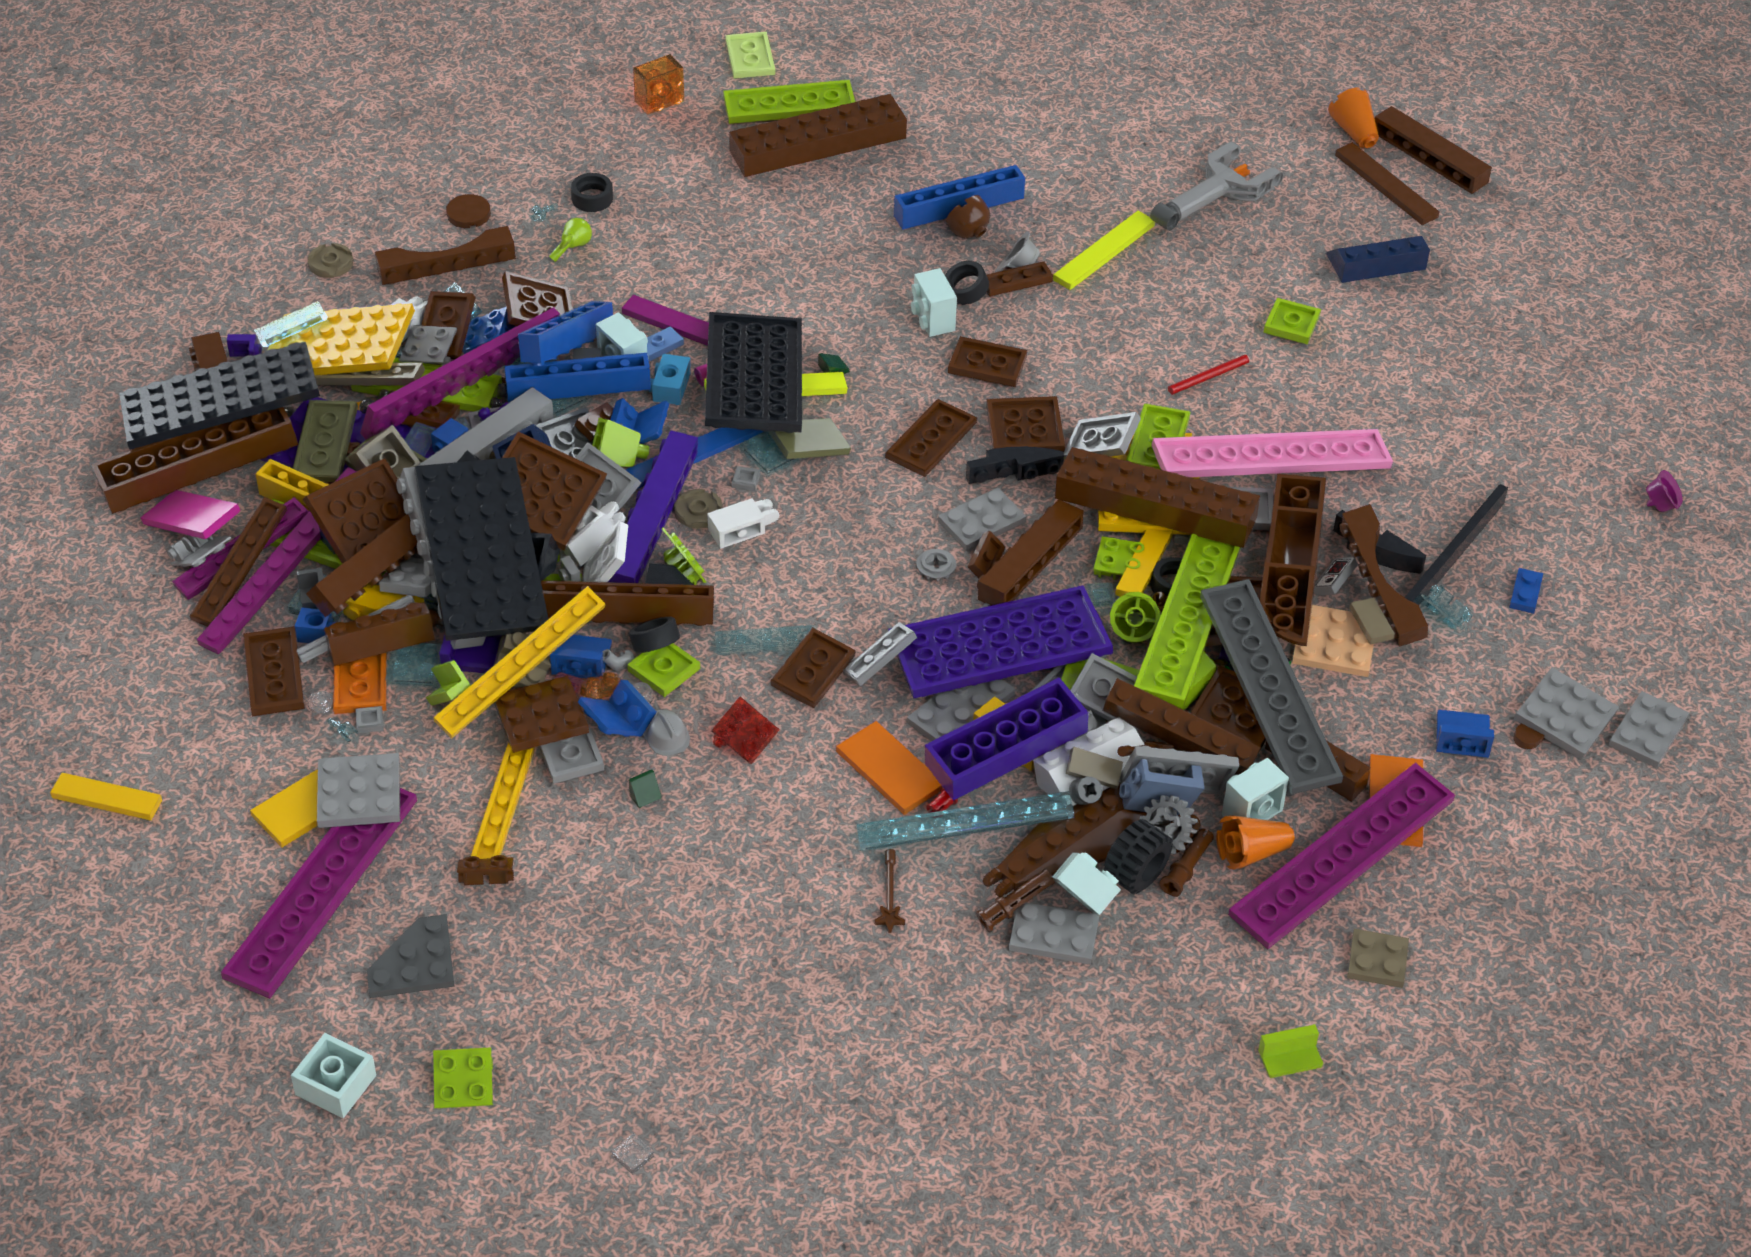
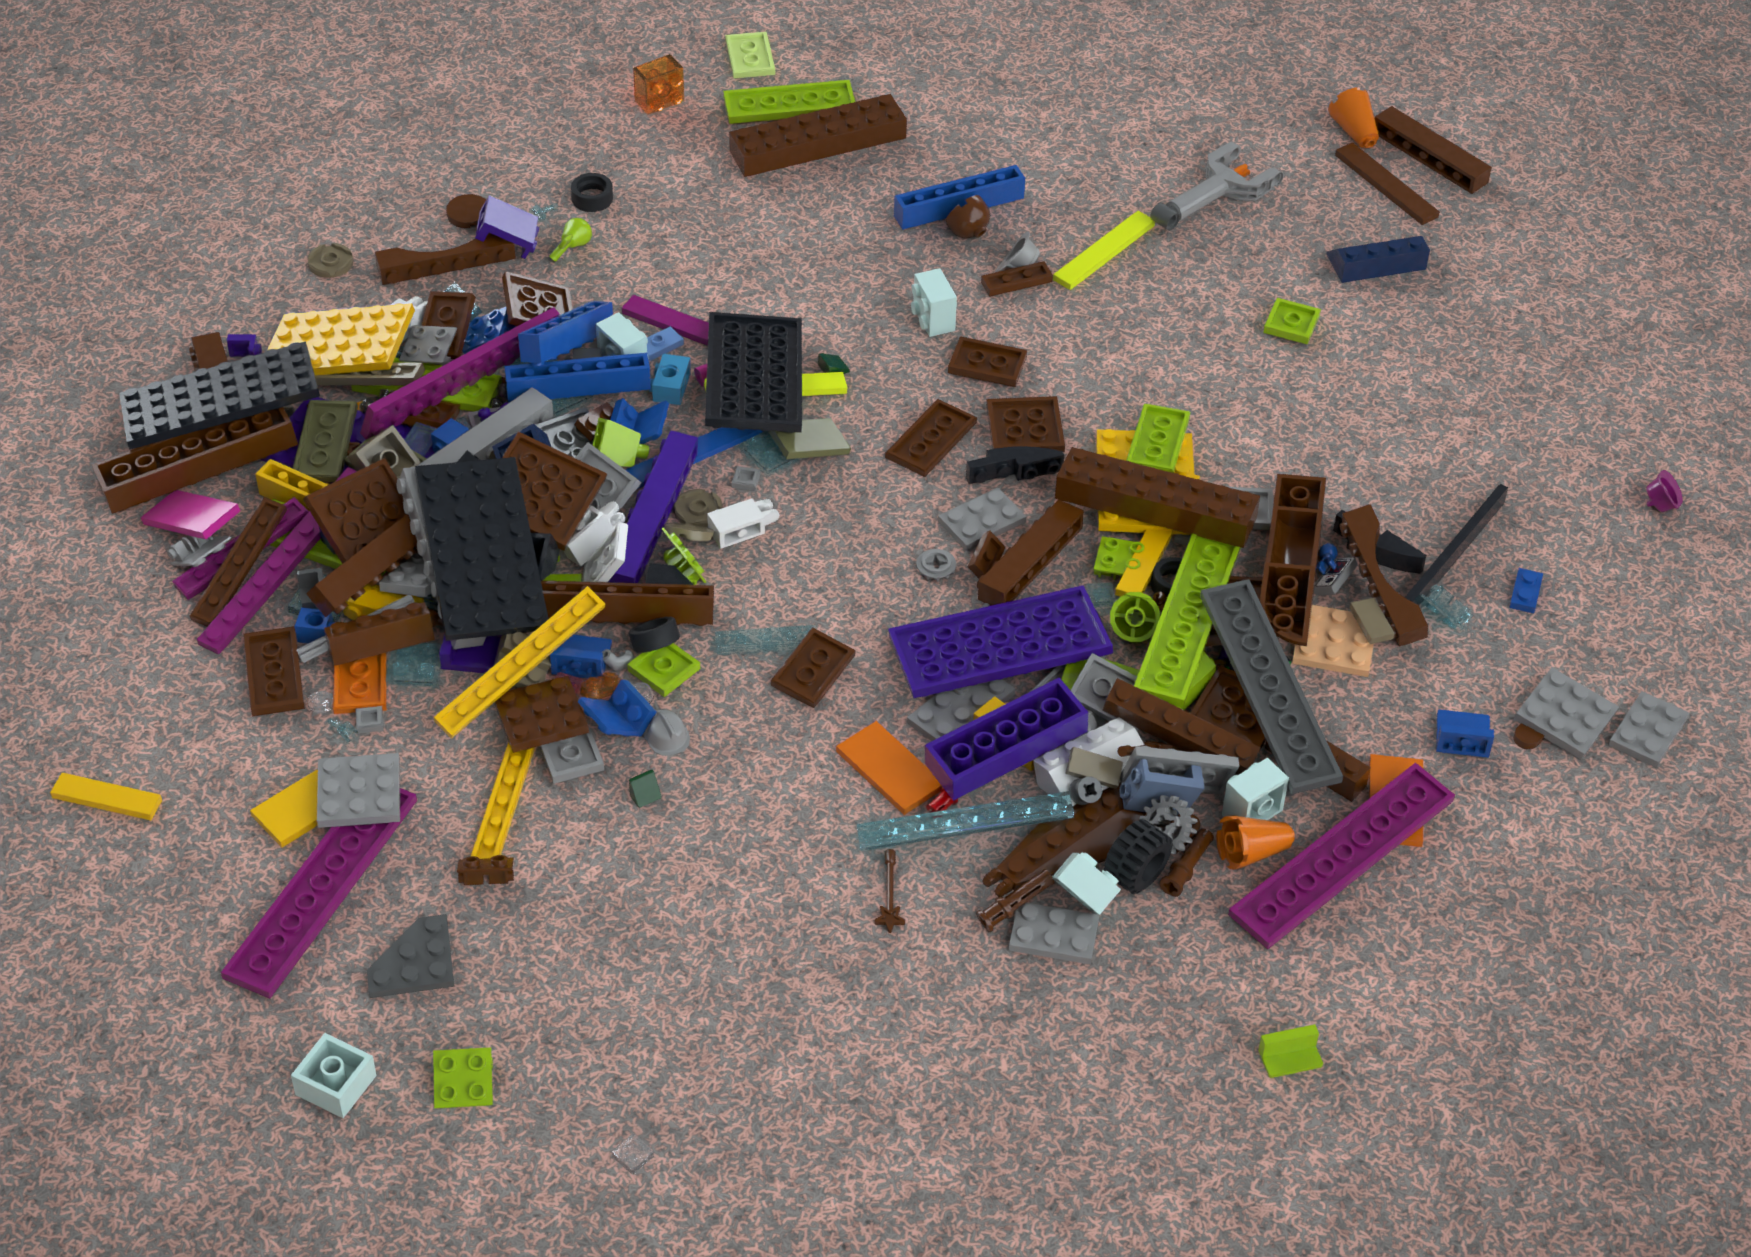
(290, 324): clear light blue tile -> none
(451, 681): lime panel -> none
(508, 223): none -> panel
(569, 570): light grey plate -> none
(690, 532): none -> dark tan tile
(744, 730): clear red hinge -> none
(879, 654): light grey tile -> none
(975, 291): black tyre -> none
(1104, 434): light grey plate -> none
(1208, 374): red bar -> none
(1272, 453): bright pink plate -> none
(1327, 554): none -> blue arm
(1378, 958): dark tan plate -> none

